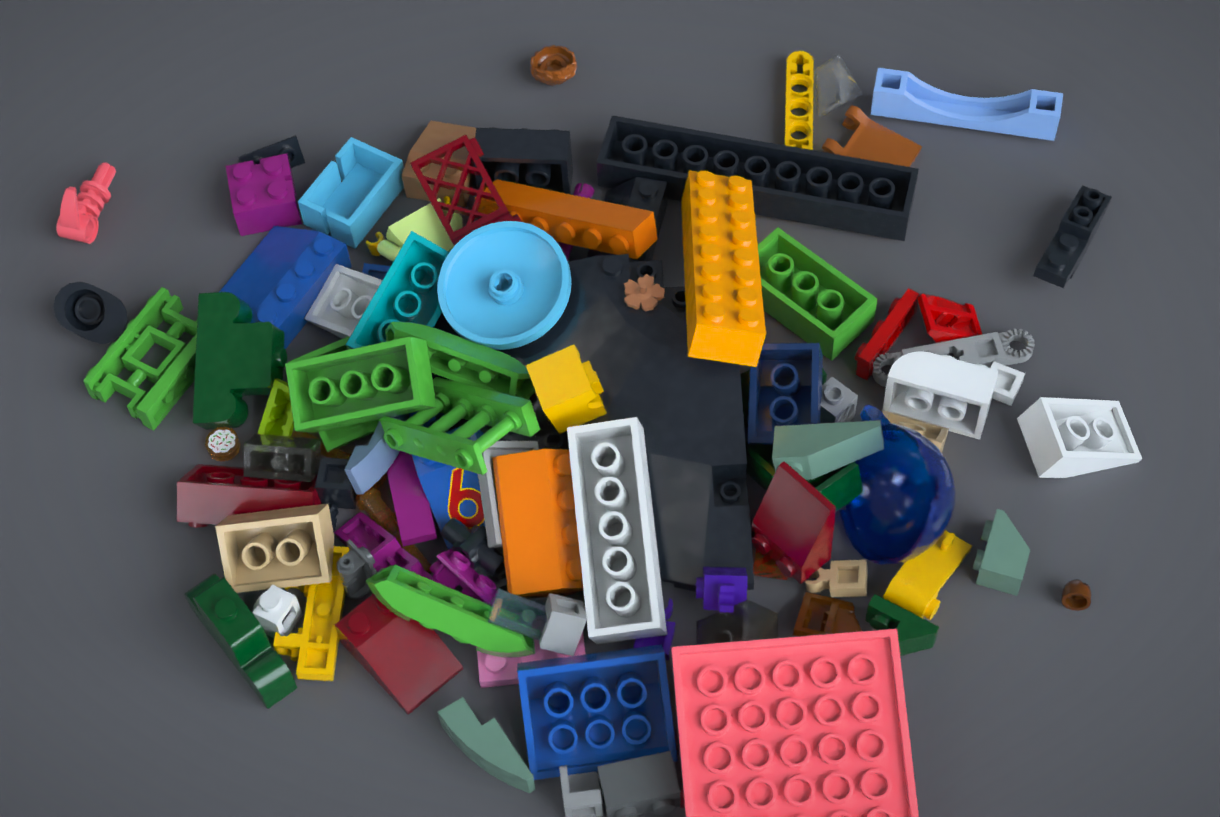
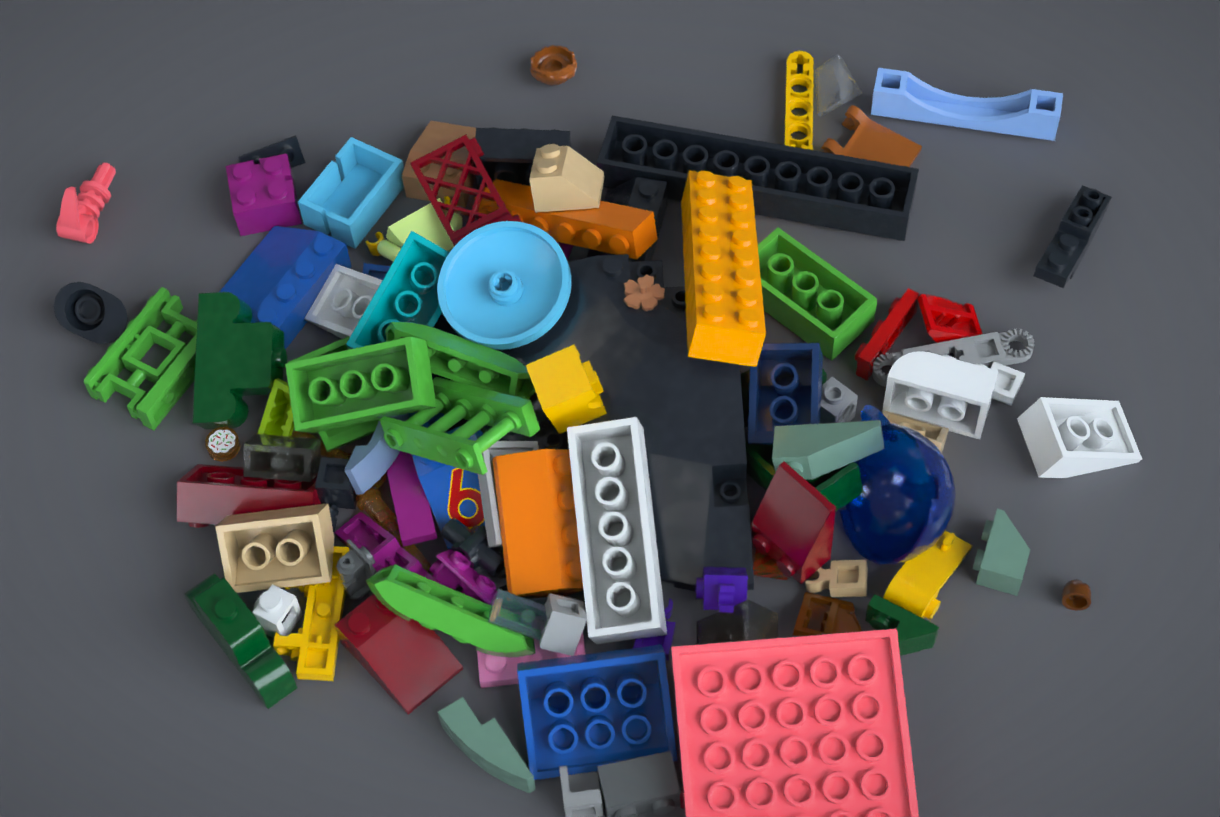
(564, 180): none -> tan slope

